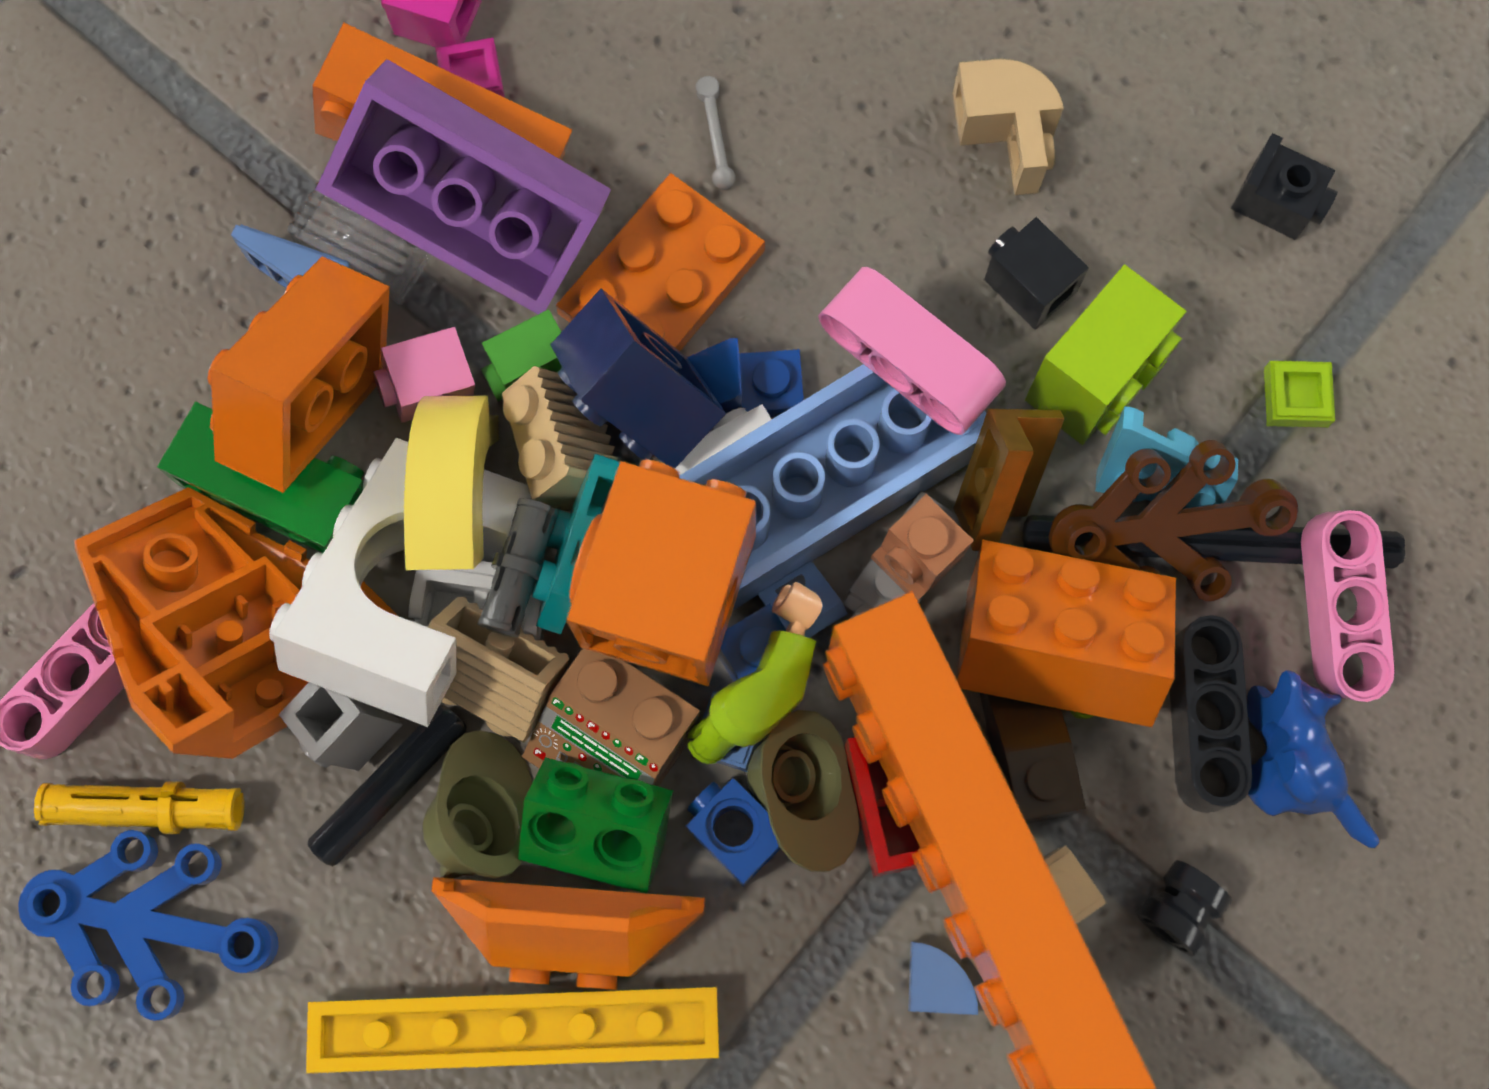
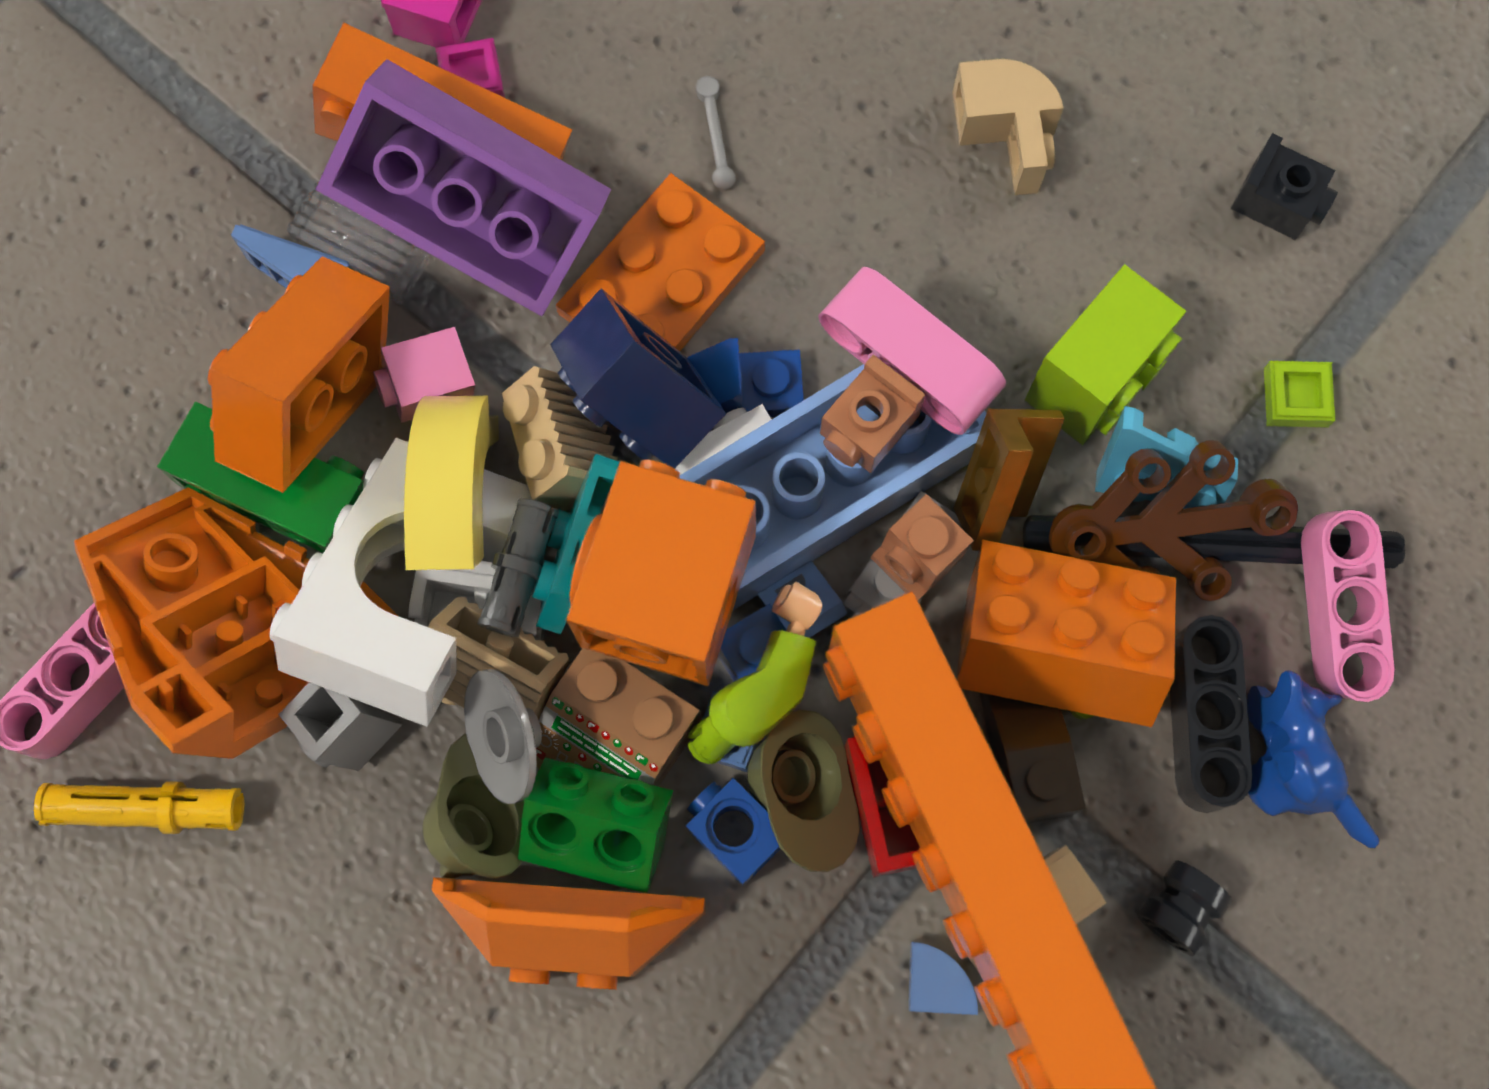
(134, 921): blue plant -> none
(386, 787): black axle -> none
(501, 735): none -> light grey dish
(512, 1030): yellow plate -> none
(519, 350): bright green brick -> none
(885, 394): none -> nougat brick
(1034, 271): black brick -> none

